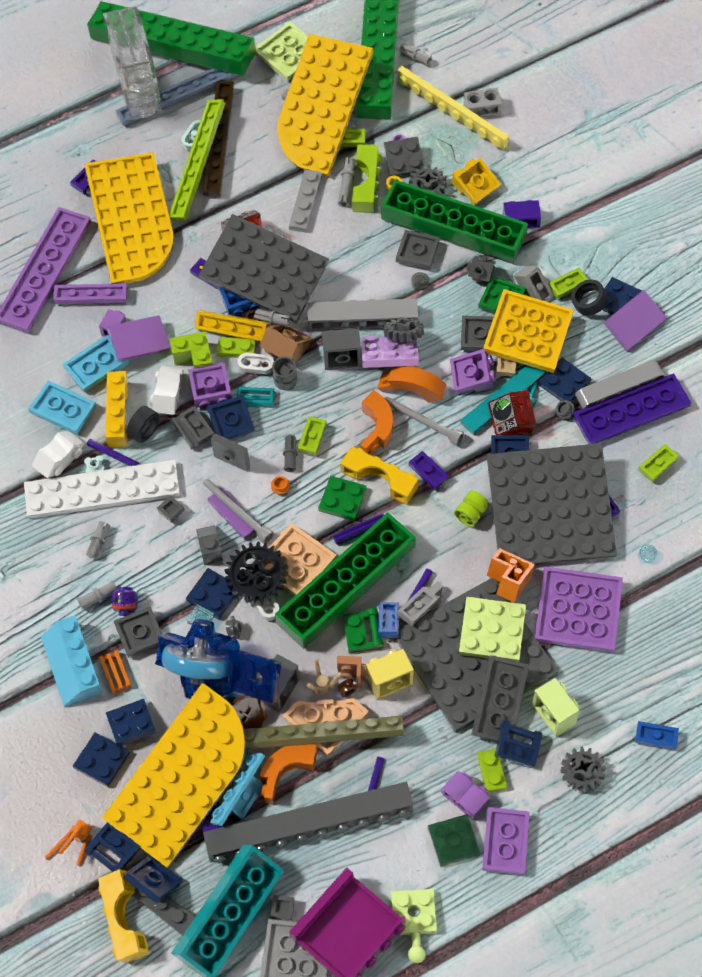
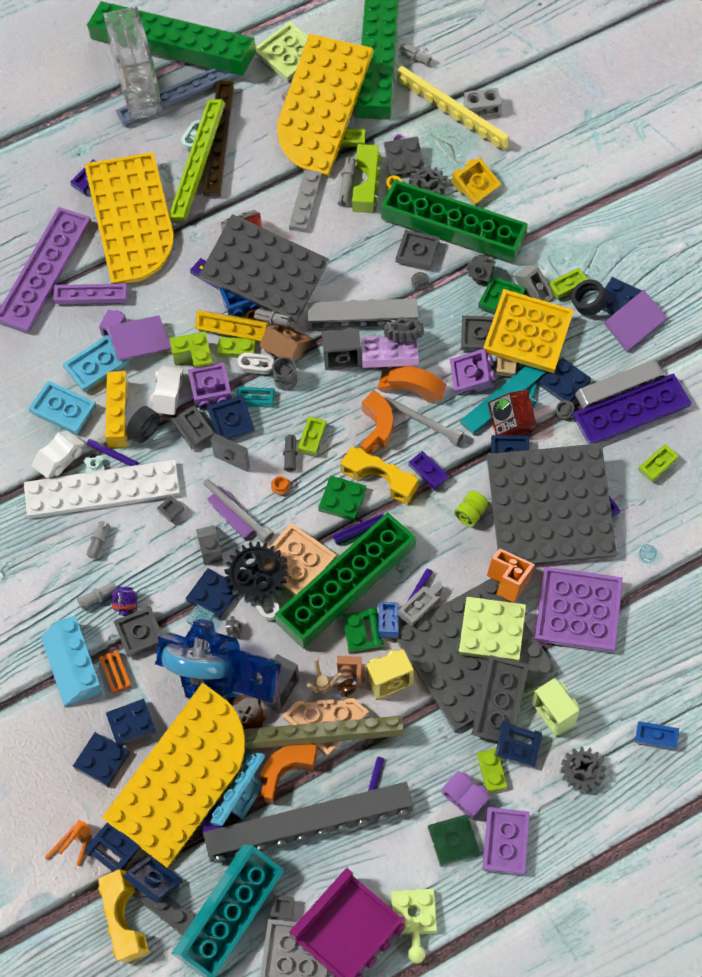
(525, 211): dark purple brick -> none

